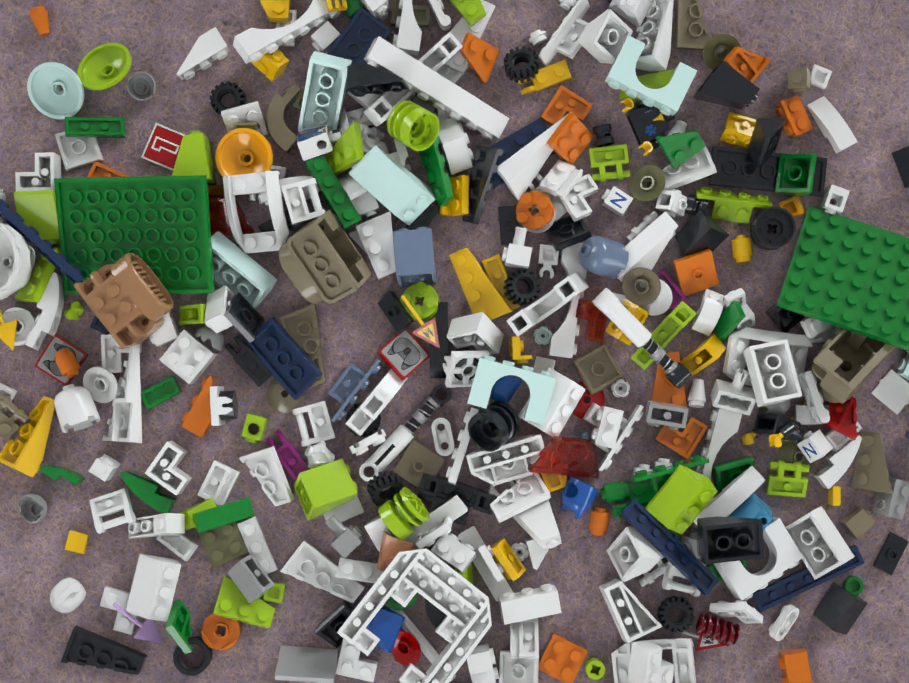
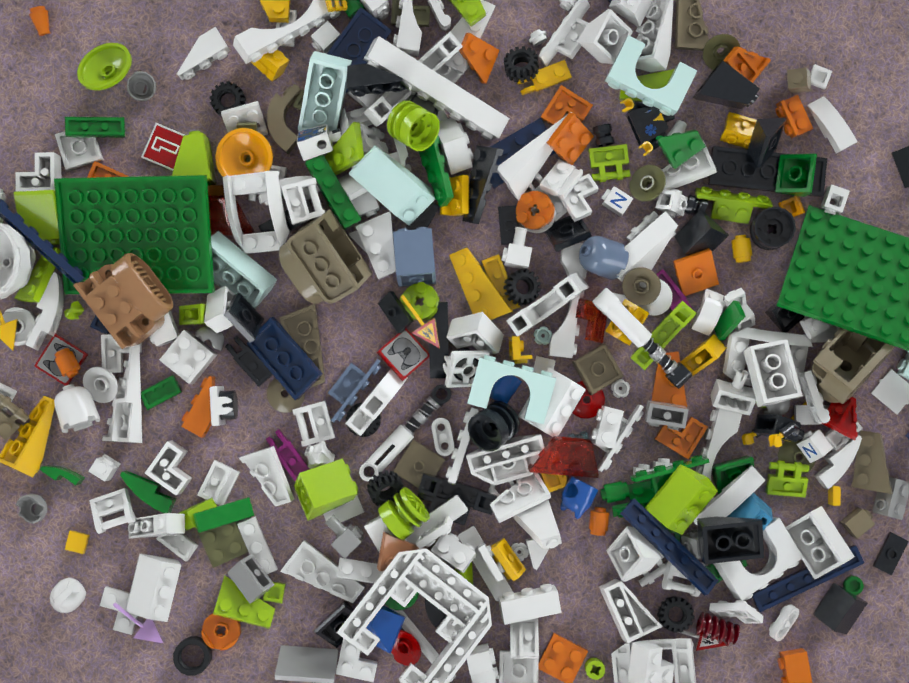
(48, 97): light aqua dish -> none
(95, 650): black wing -> none
(179, 625): green wing -> none
(260, 421): lime brick -> none
(374, 439): white plate -> none
(548, 258): white plate -> none
(591, 413): white tile -> none
(697, 394): white cone -> none

